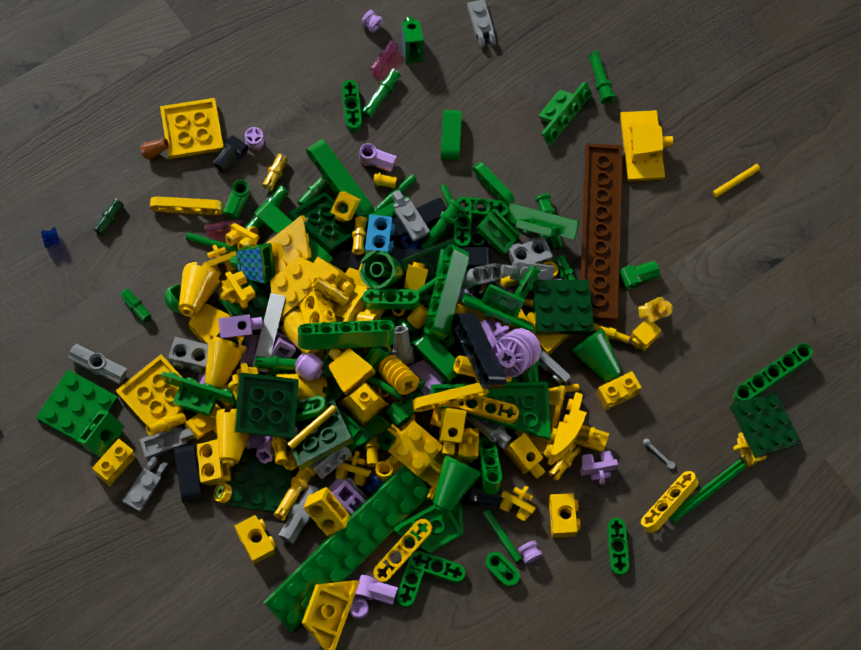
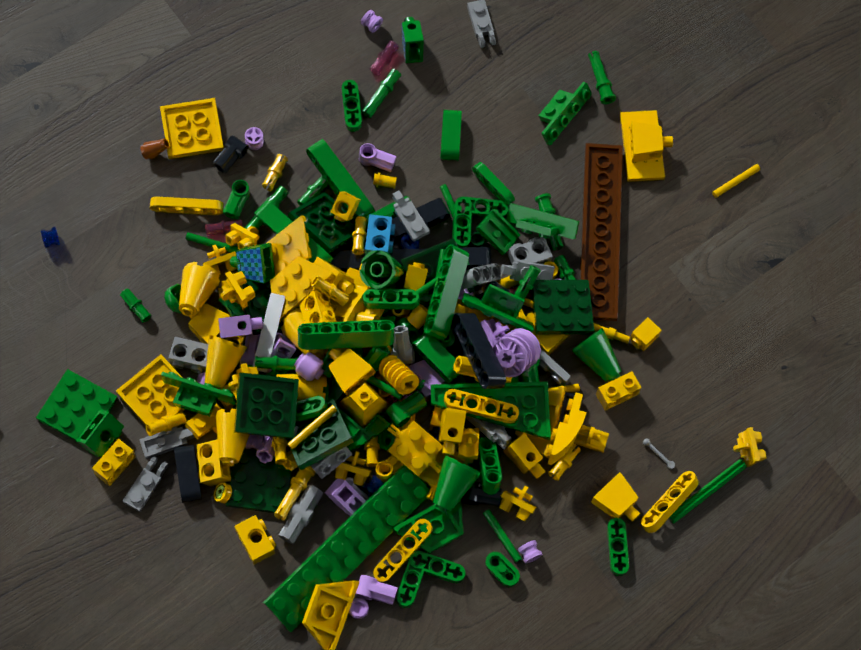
(108, 217): dark green pin -> none
(108, 368): light grey piece -> none
(326, 511): yellow brick -> none
(402, 187): green bar -> none
(447, 219): green pin -> none
(449, 397): yellow beam -> none
(559, 526): yellow brick -> none
(607, 464): lavender hips -> none
(617, 499): none -> yellow torso
(635, 276): green piece -> none
(655, 309): yellow hips -> none
(765, 424): dark green plate -> none
(776, 367): green beam -> none

